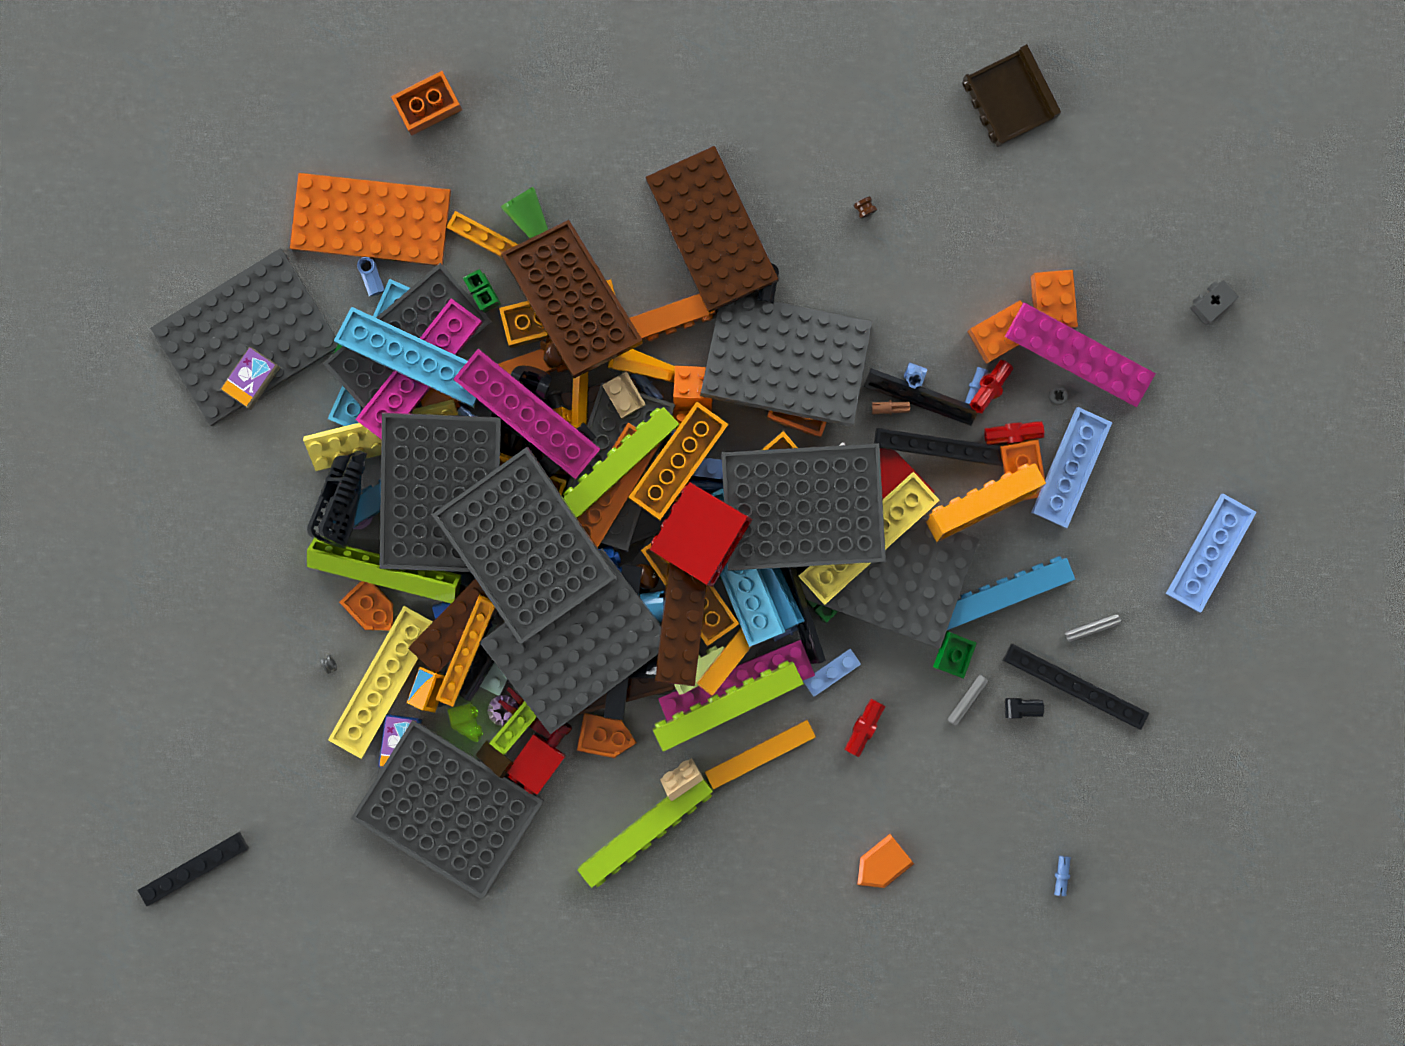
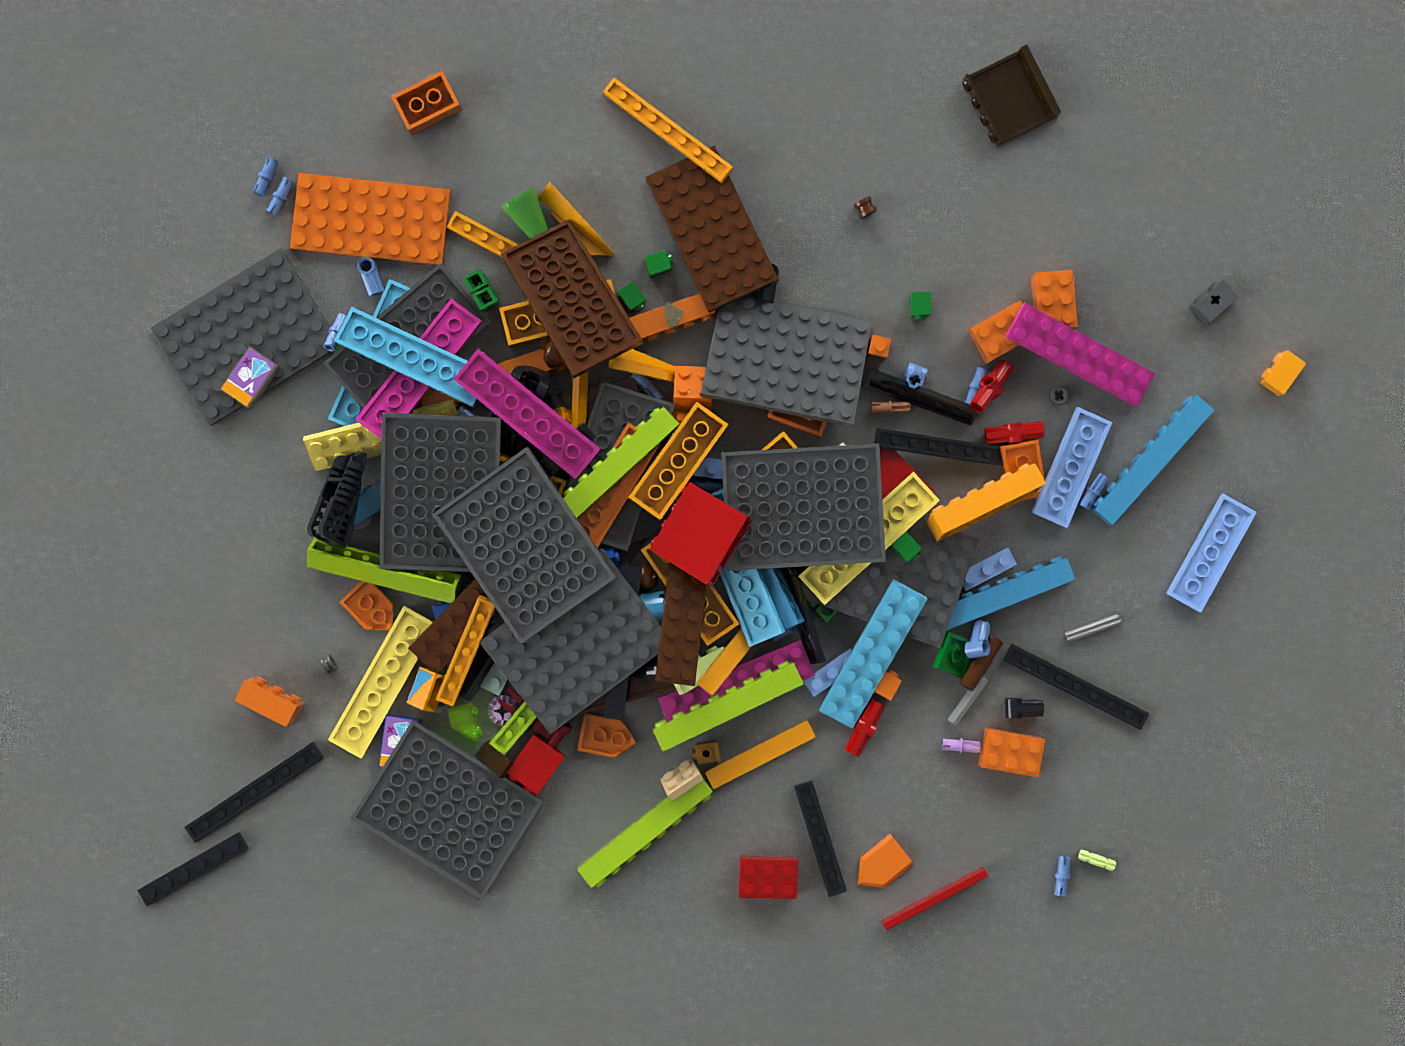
(254, 792): none -> black tile
(265, 176): none -> medium blue pin
(270, 701): none -> orange brick
(280, 196): none -> medium blue pin
(333, 330): none -> medium blue pin
(563, 211): none -> light orange wedge
(624, 395): tan plate -> none
(632, 297): none -> green brick
(658, 263): none -> green brick
(668, 130): none -> light orange tile
(672, 314): none -> clear light blue tile
(712, 747): none -> pearl gold brick
(768, 877): none -> red brick
(820, 838): none -> black plate
(873, 653): none -> medium azure plate
(879, 347): none -> orange brick
(888, 684): none -> orange brick
(906, 547): none -> green brick
(920, 305): none -> green brick
(934, 898): none -> red tile
(961, 745): none -> lavender axle
(978, 644): none -> medium blue piece
(979, 665): none -> reddish brown axle
(988, 568): none -> light blue plate
(1011, 752): none -> orange brick
(1093, 492): none -> medium blue axle
(1097, 860): none -> yellowish green axle
(1152, 460): none -> dark azure brick
(1282, 372): none -> light orange brick

